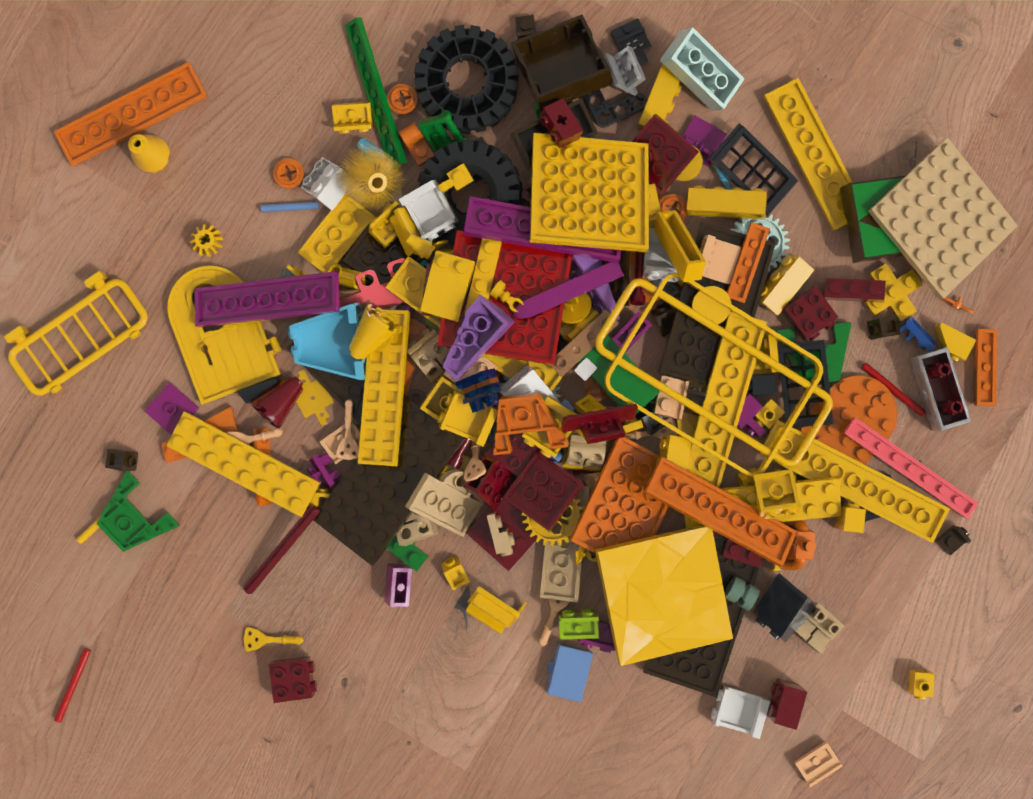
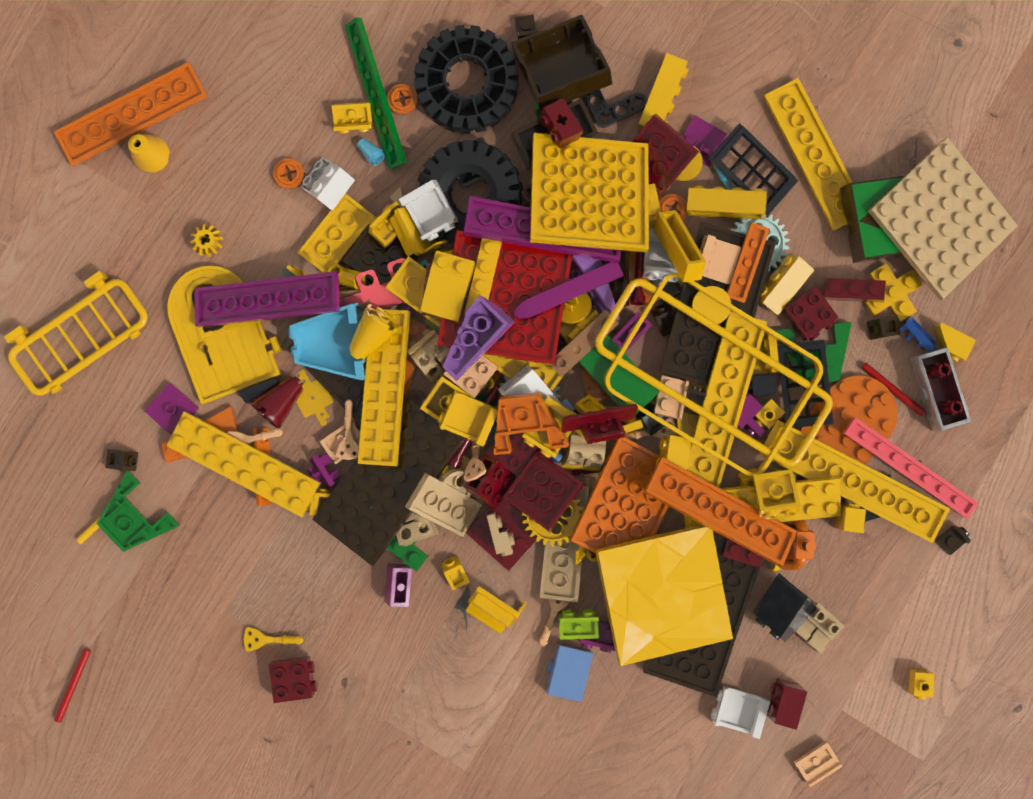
(281, 549): dark red axle -> none
(290, 206): medium blue bar -> none
(369, 177): yellow piece -> none
(416, 143): orange plate -> none
(421, 246): yellow cone -> none
(435, 132): green plate -> none
(458, 178): yellow plate -> none
(480, 386): clear blue hips -> none
(498, 291): yellow piece -> none
(585, 369): white sticker -> none
(625, 70): light grey bracket -> none
(632, 35): black piece -> none
(702, 69): light aqua brick -> none
(740, 592): sand green wheel -> none
(957, 304): orange piece -> none
(985, 367): orange plate -> none

